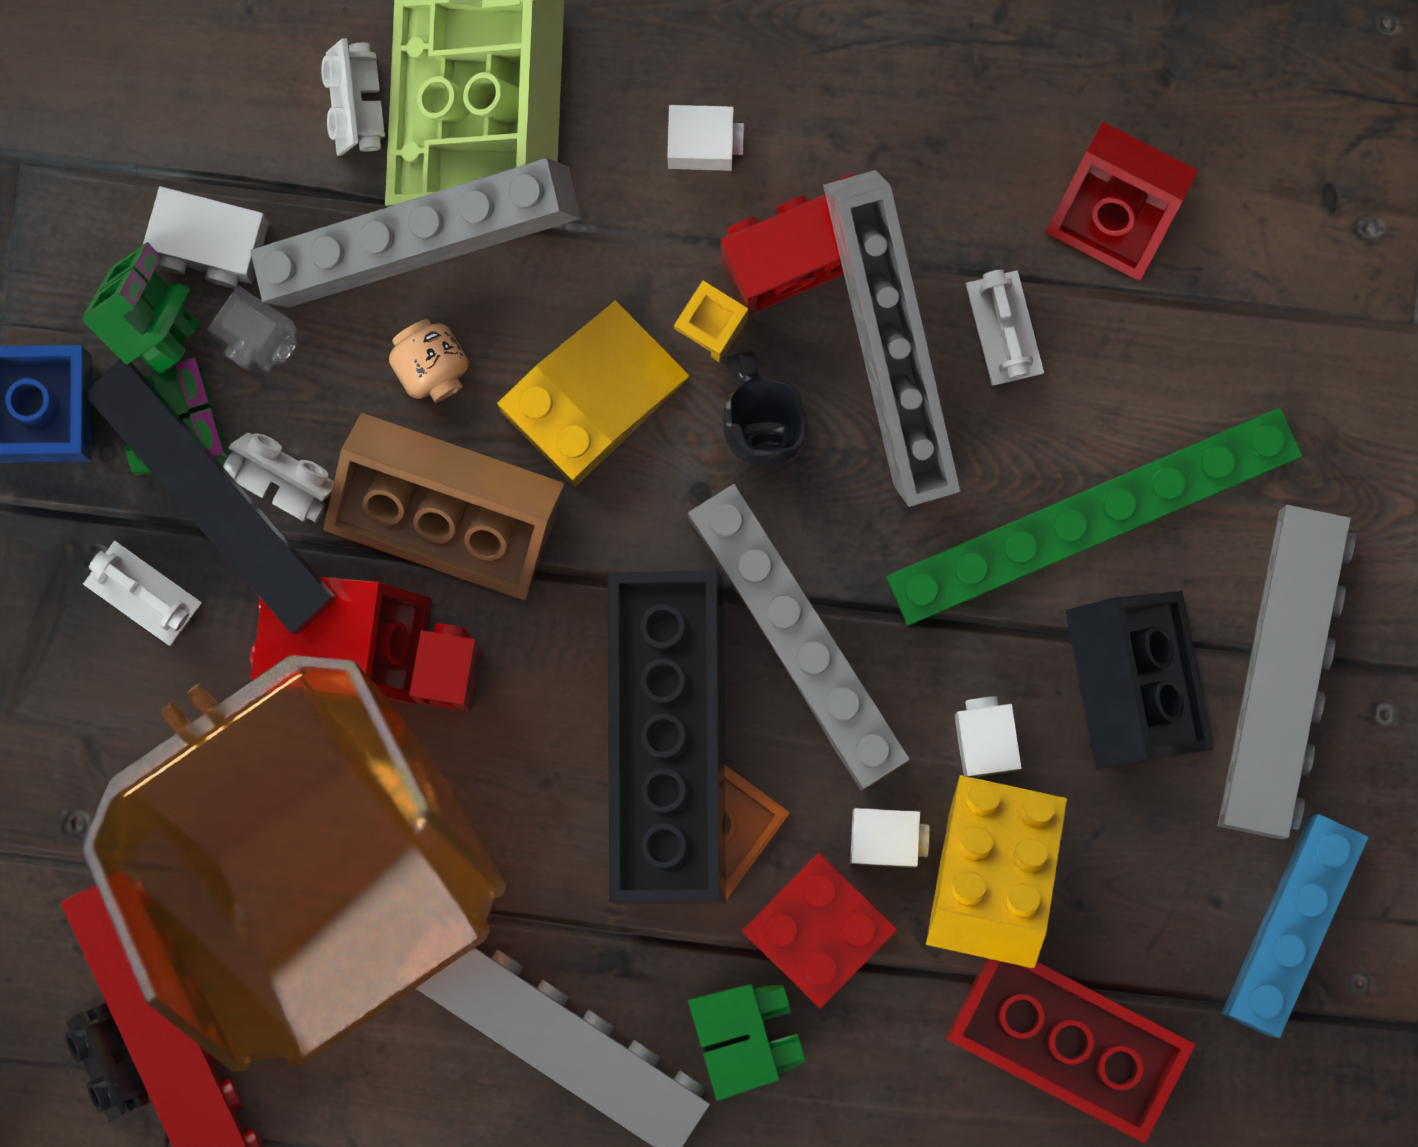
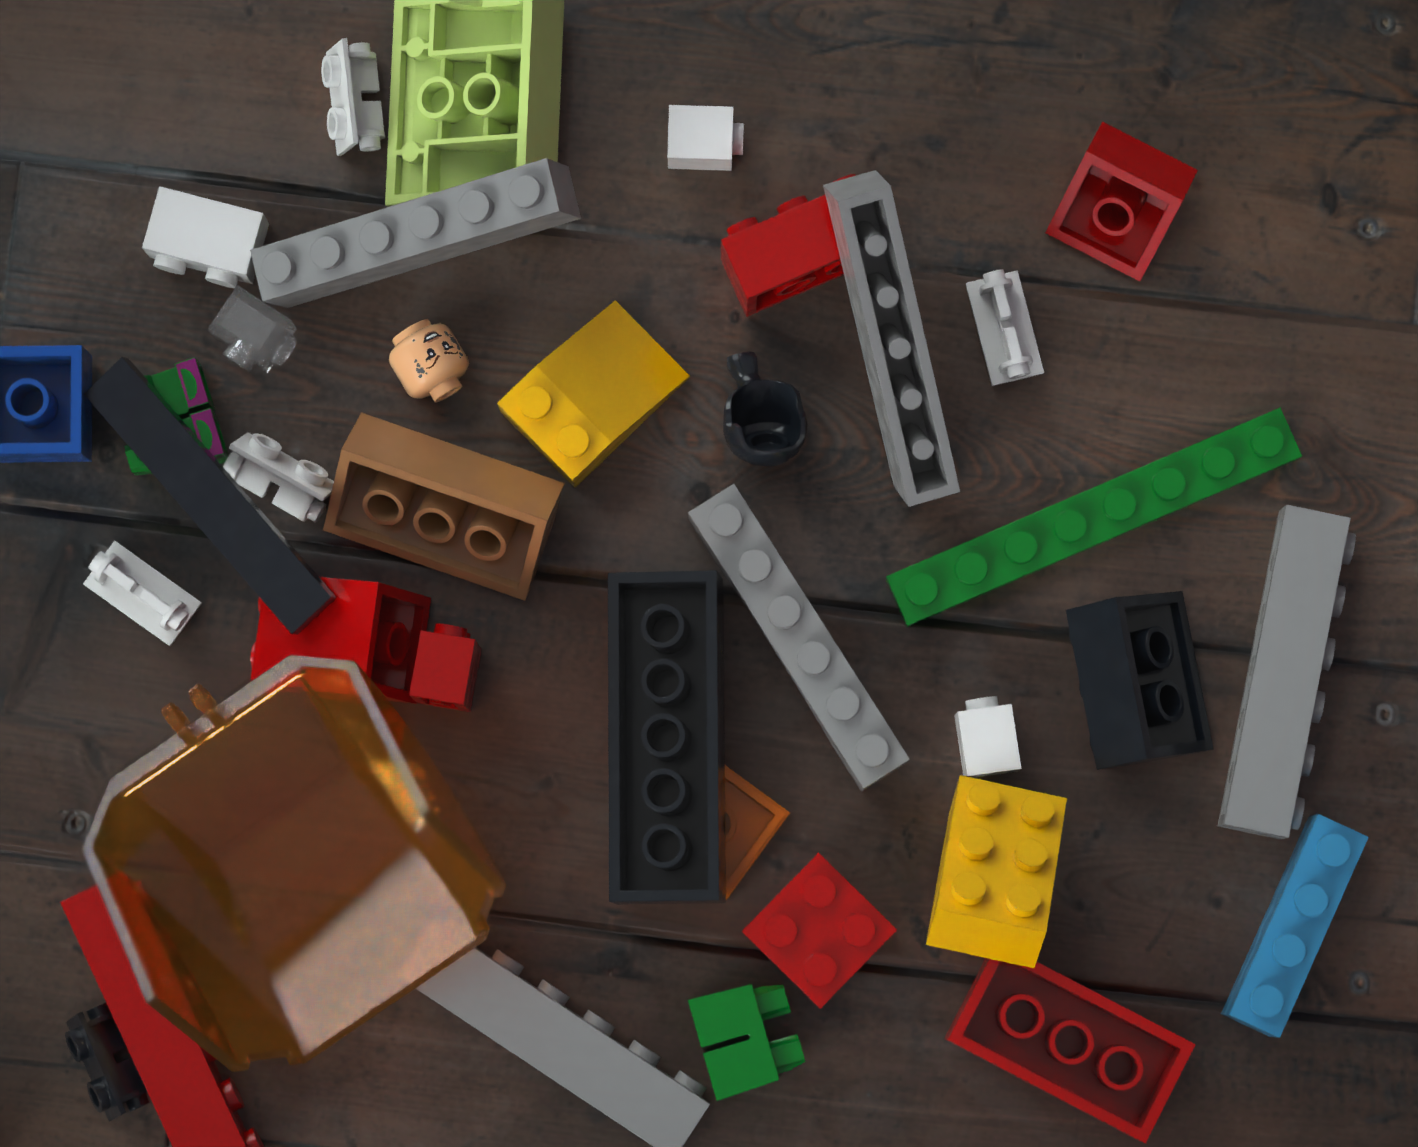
(141, 312): green hips -> none
(712, 320): yellow panel -> none
(888, 838): white brick -> none

